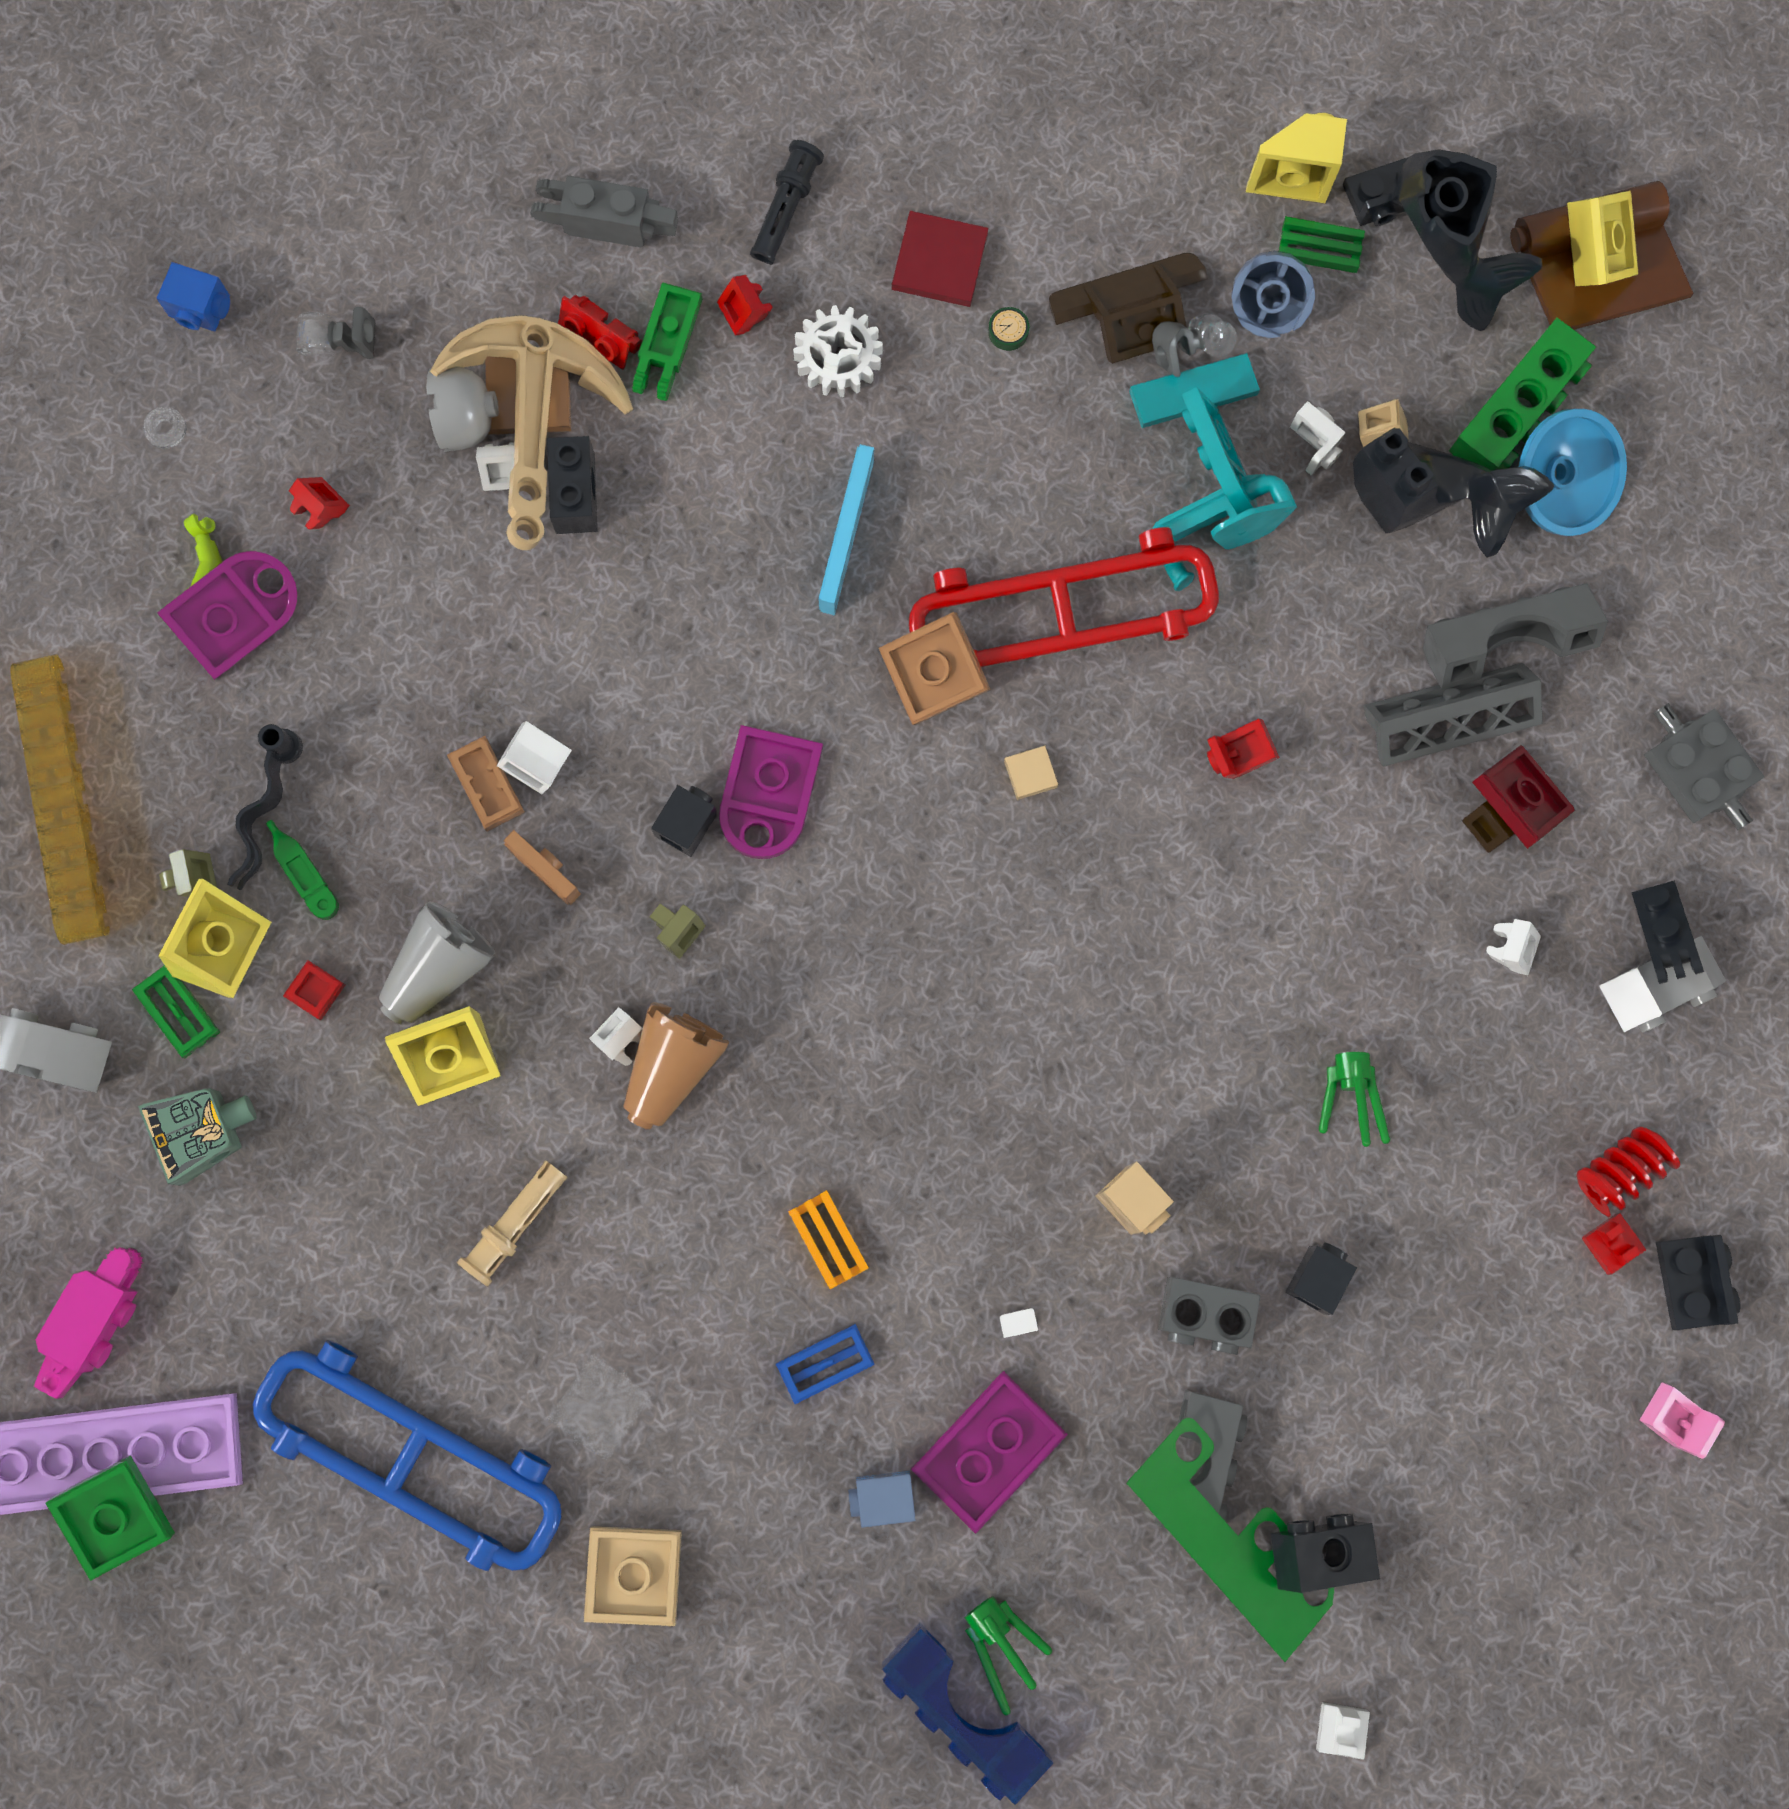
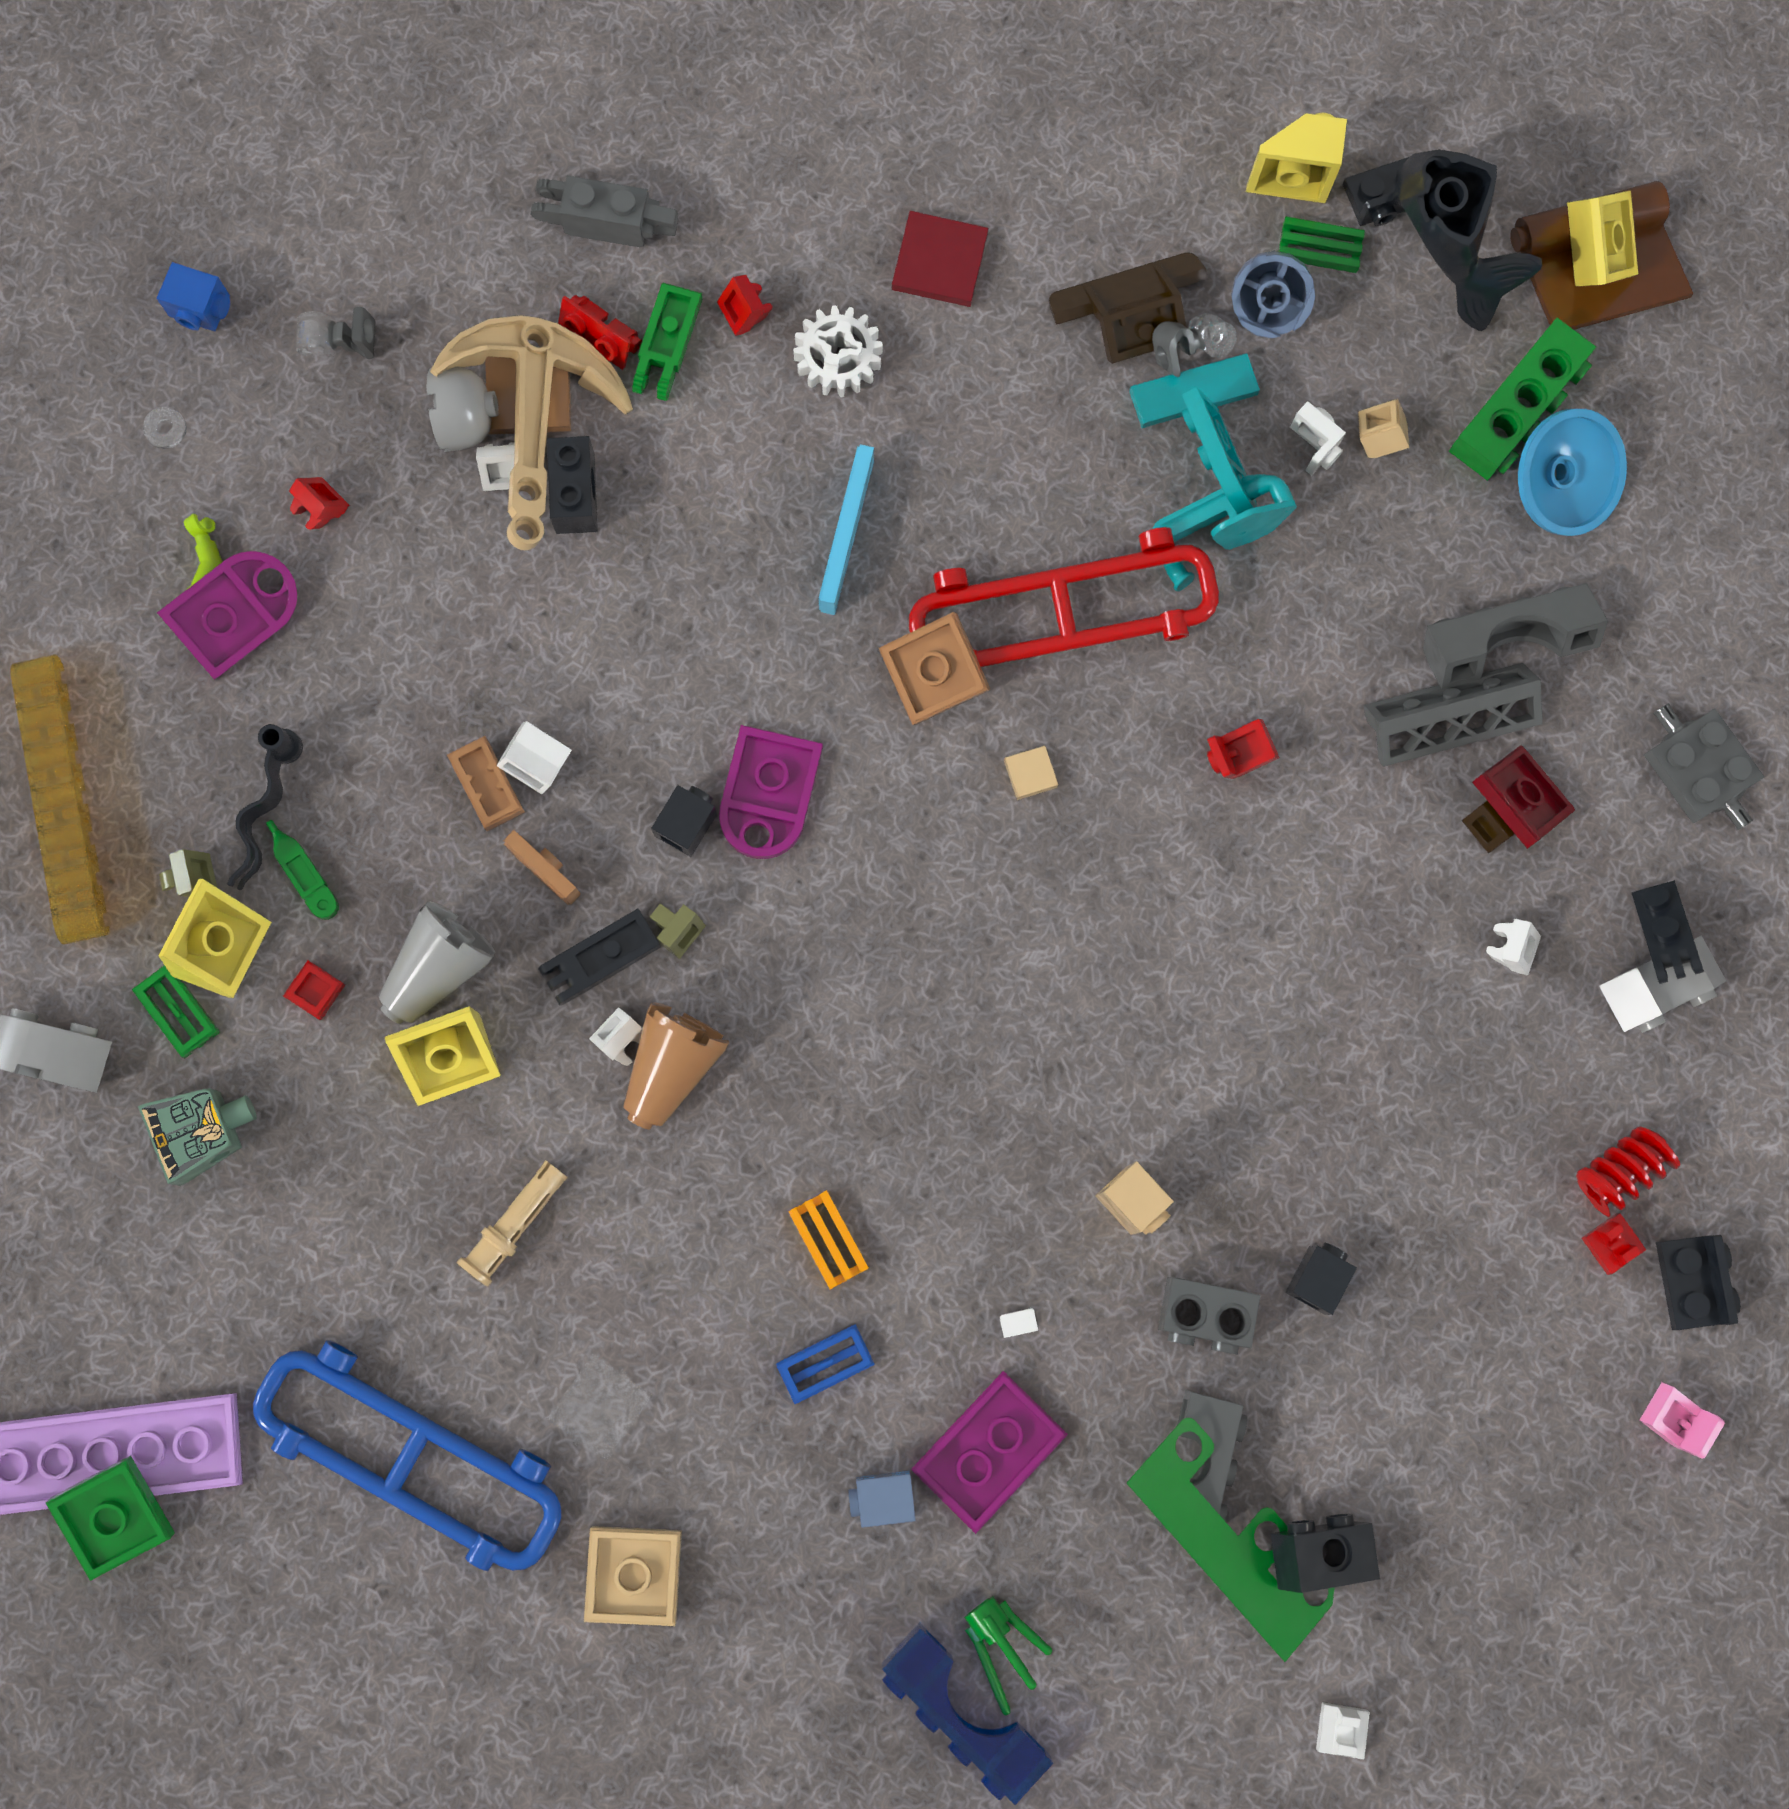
(85, 1320): dark pink hinge -> none
(600, 956): none -> black hinge
(797, 186): black pin -> none
(1008, 328): tile -> none
(1355, 1075): green plant -> none
(1411, 482): black hips -> none

